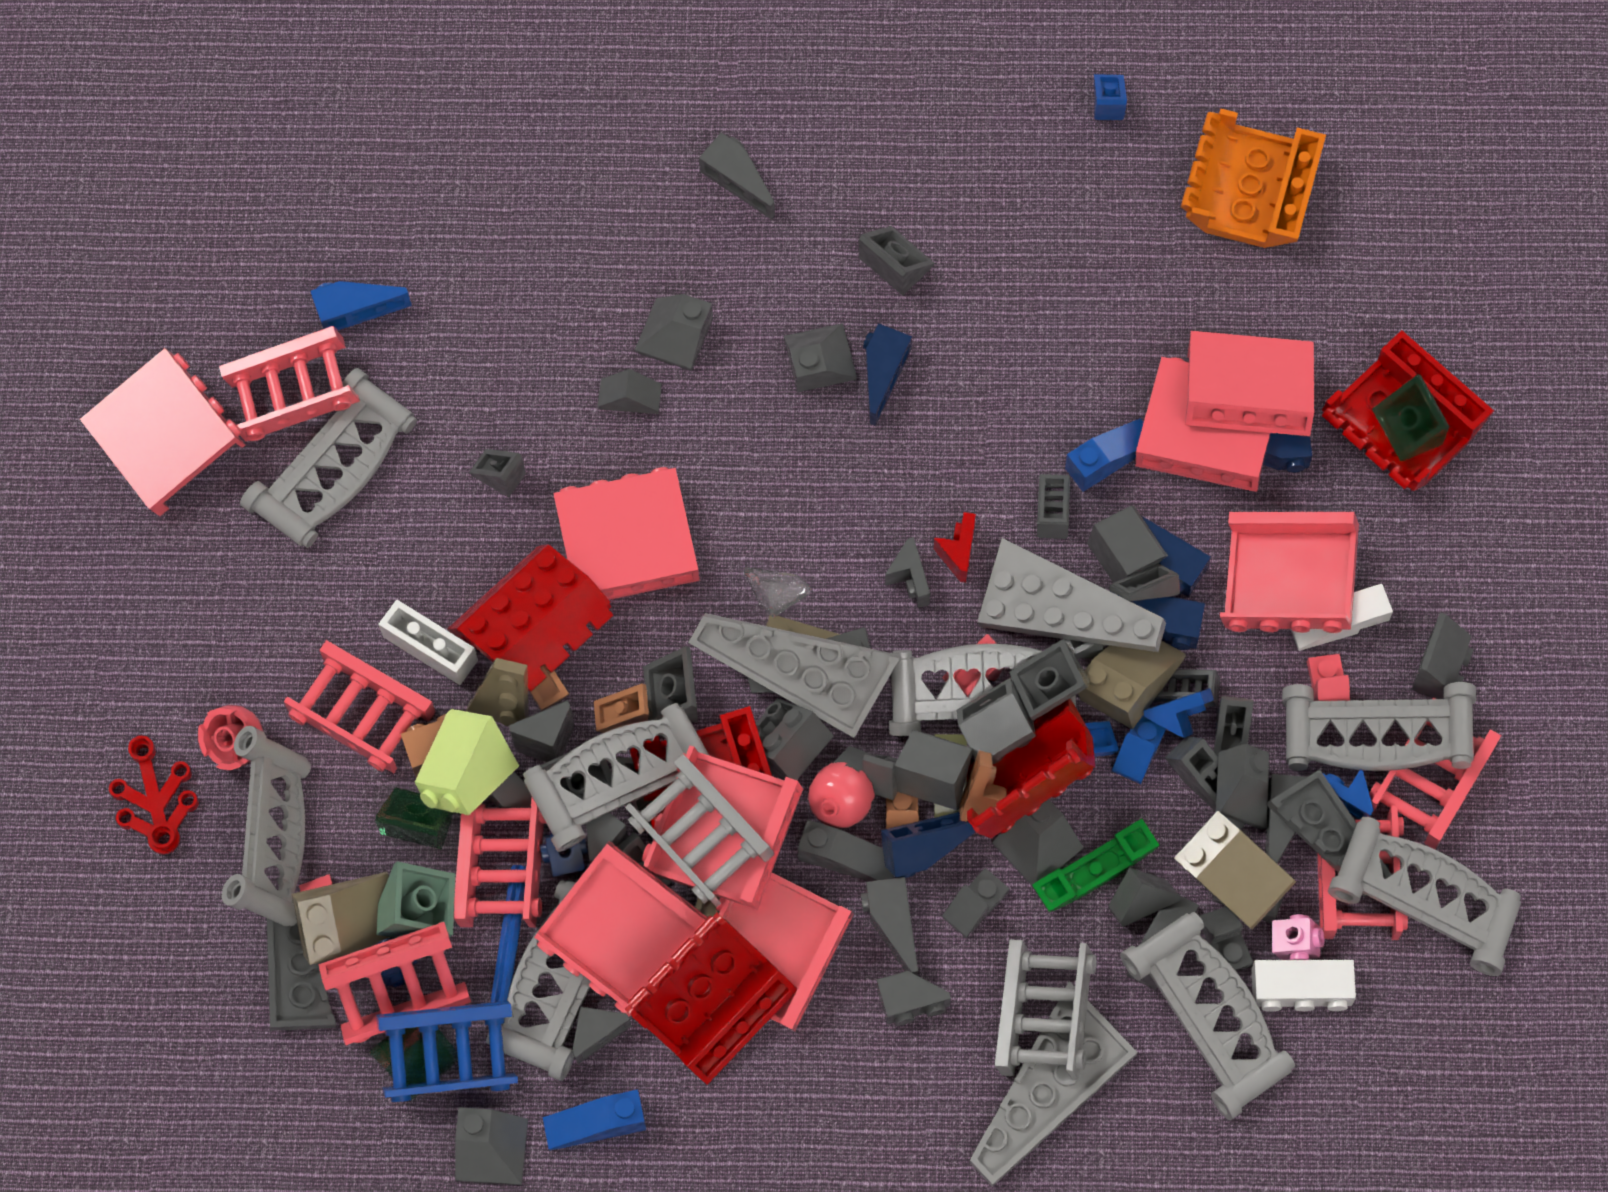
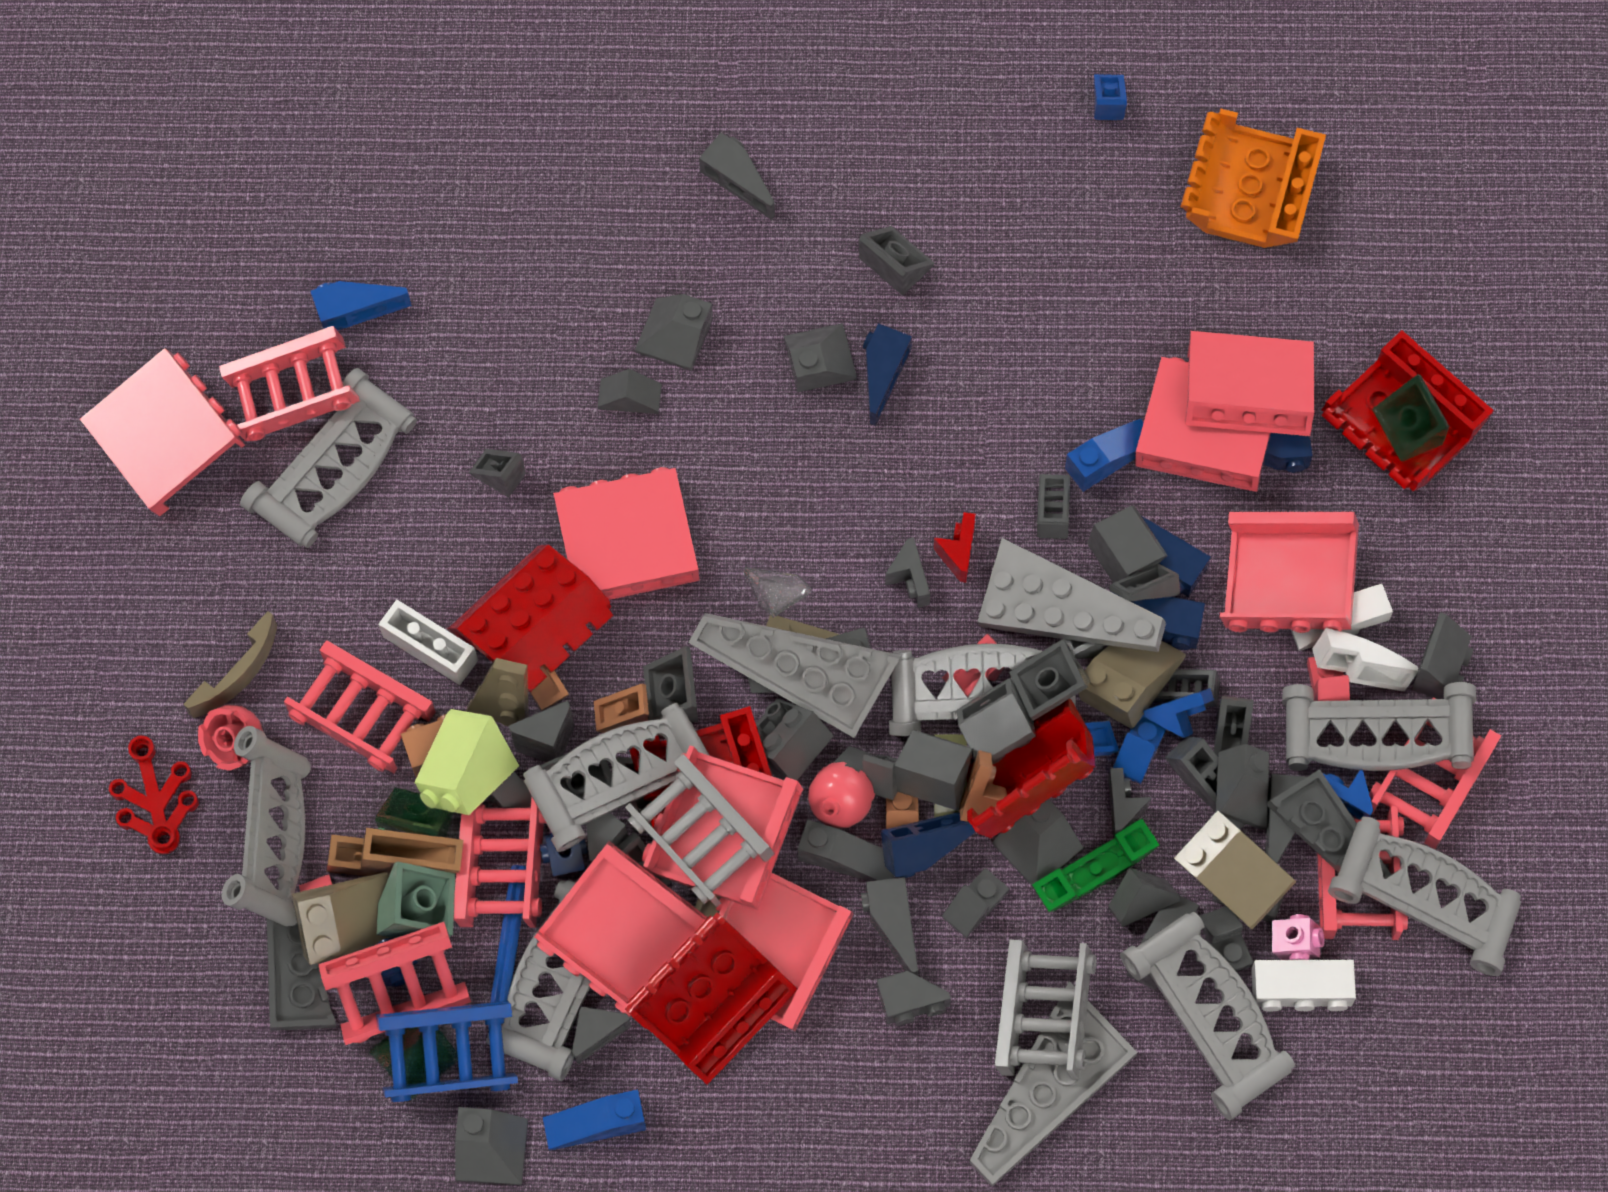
(209, 698): none -> dark tan slope
(383, 848): none -> medium nougat slope
(1124, 810): none -> dark grey slope
(1363, 661): none -> white slope

